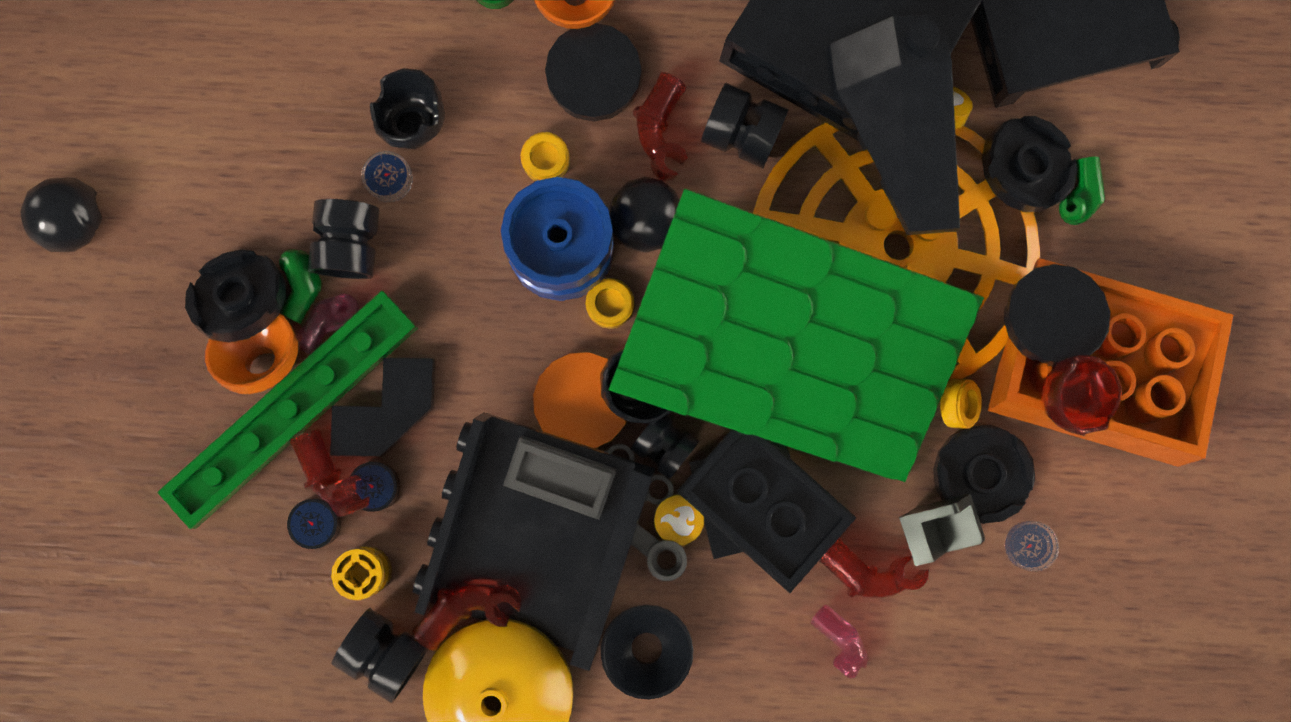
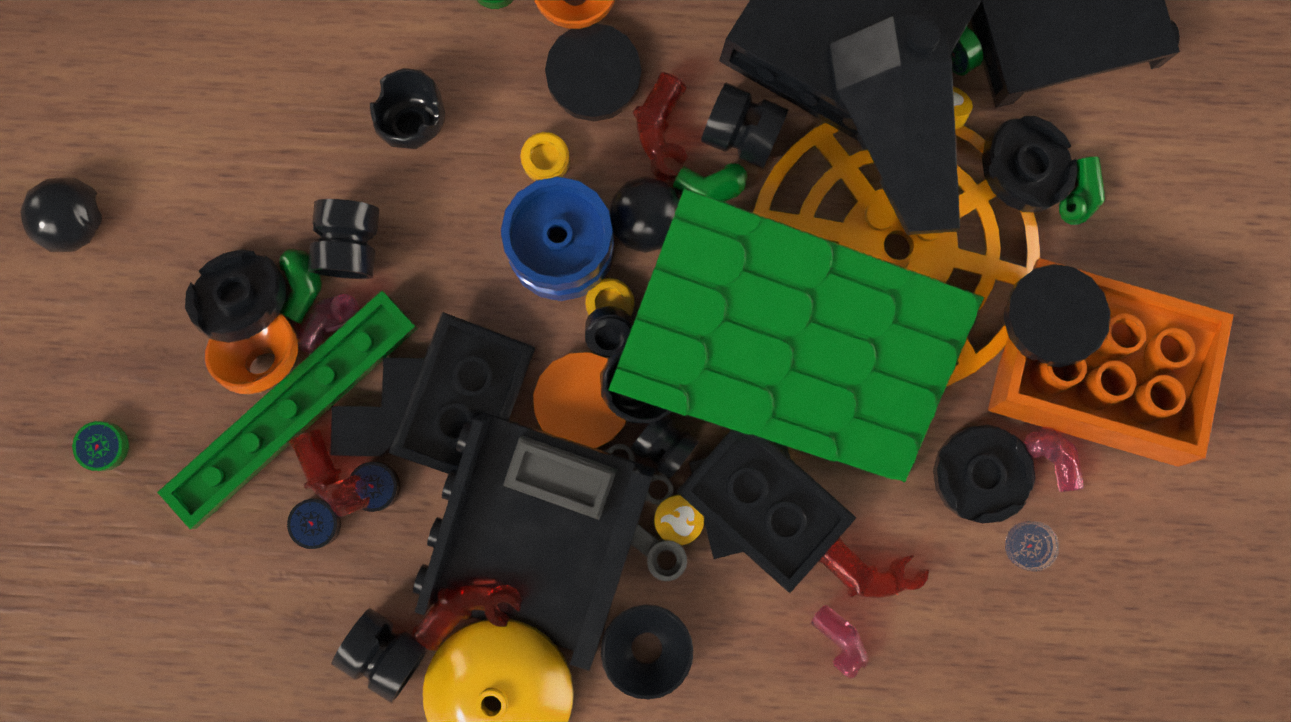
(100, 446): none -> tile
(371, 570): yellow wheel -> none
(387, 176): tile -> none
(459, 379): none -> black tile
(607, 330): none -> black tile
(720, 185): none -> green arm
(941, 528): panel -> none
(961, 403): yellow tile -> none
(967, 53): none -> green tile
(1059, 452): none -> clear pink arm
(1081, 394): clear red hair -> none

